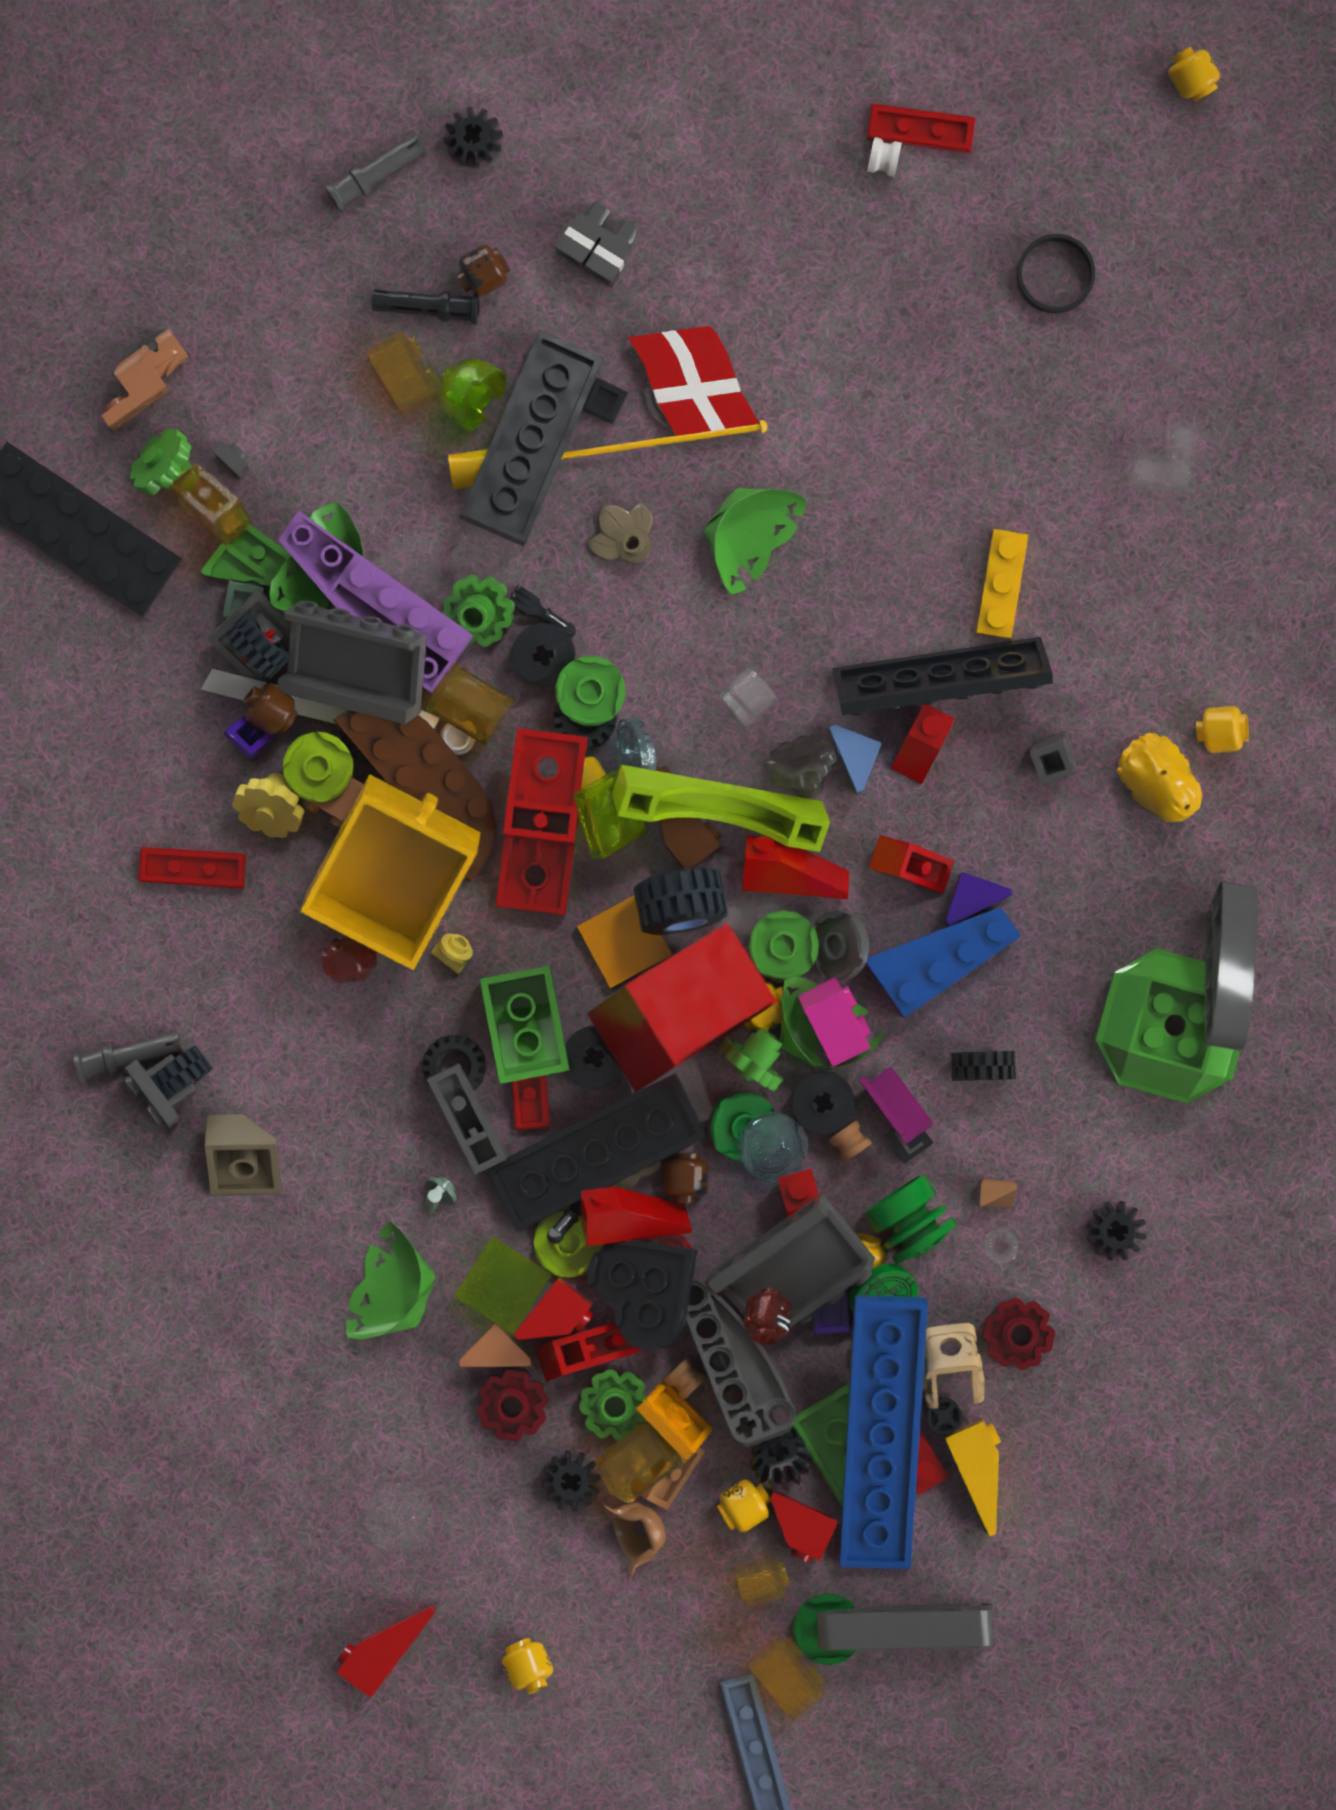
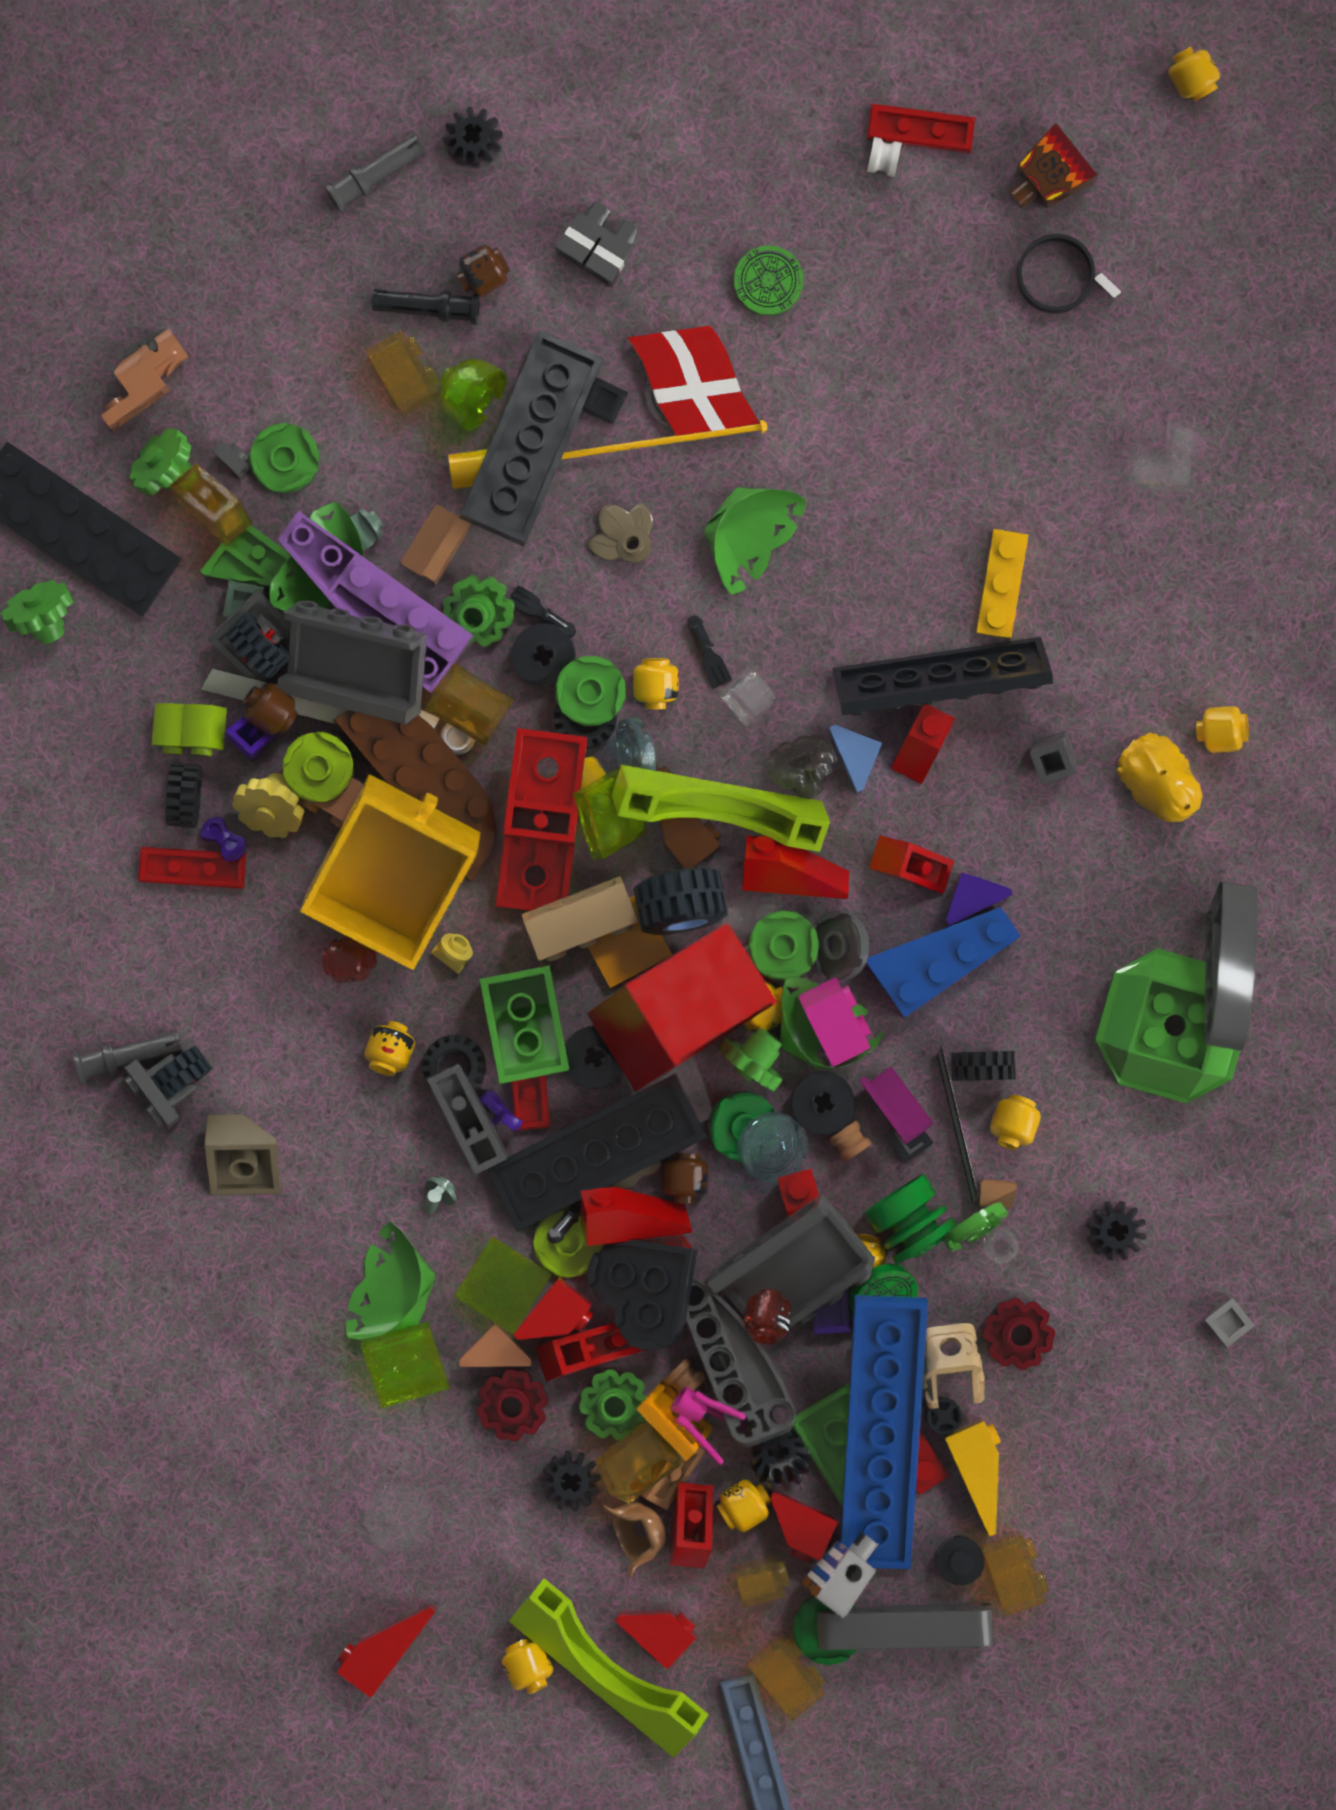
(39, 611): none -> bright green plant
(183, 795): none -> black tyre
(188, 727): none -> lime brick
(231, 845): none -> dark purple piece
(291, 468): none -> bright green tile
(368, 526): none -> sand green plate
(389, 1048): none -> yellow head
(405, 1364): none -> clear neon green plate
(436, 544): none -> medium nougat panel
(502, 1115): none -> dark purple piece
(580, 919): none -> tan brick
(655, 682): none -> yellow head
(658, 1712): none -> lime arch
(659, 1633): none -> red slope
(692, 1525): none -> red slope
(693, 1406): none -> dark pink plant
(713, 663): none -> black piece
(768, 280): none -> bright green tile
(842, 1574): none -> light grey torso
(957, 1124): none -> sticker
(960, 1560): none -> black piece
(976, 1226): none -> bright green tile
(1014, 1573): none -> clear yellow brick
(1015, 1122): none -> yellow head
(1052, 171): none -> torso
(1107, 285): none -> white sticker
(1229, 1322): none -> light grey plate

